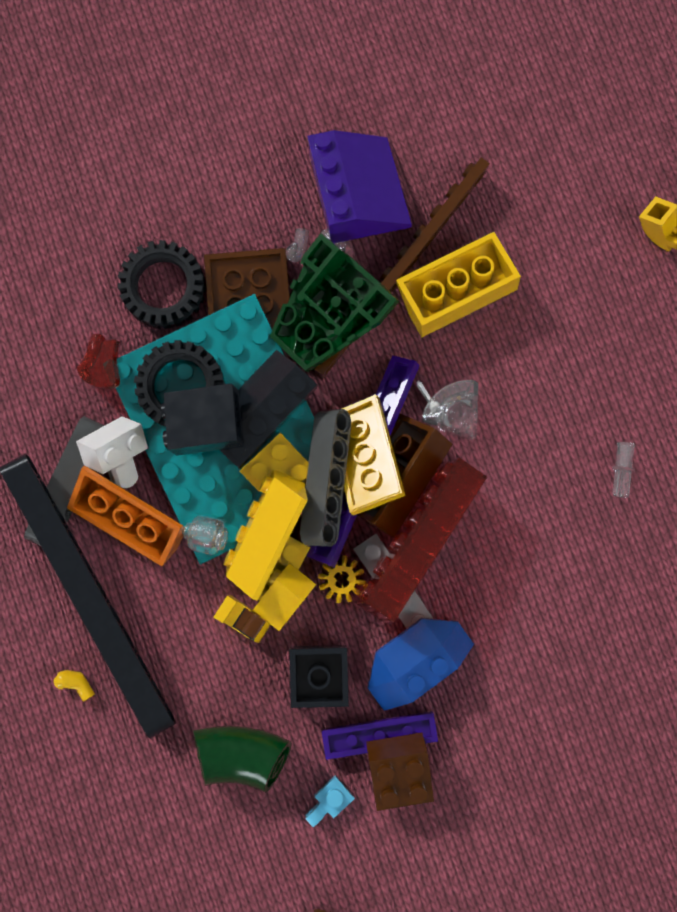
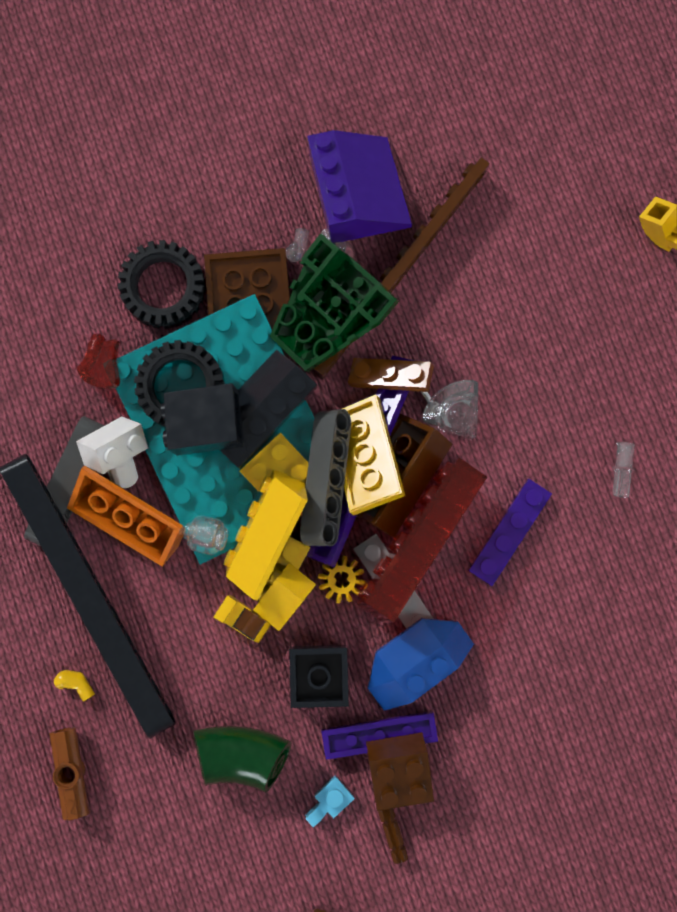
(71, 791): none -> dark orange piece
(391, 374): none -> dark orange plate
(393, 836): none -> reddish brown axle
(458, 284): yellow slope -> none
(509, 532): none -> dark purple plate

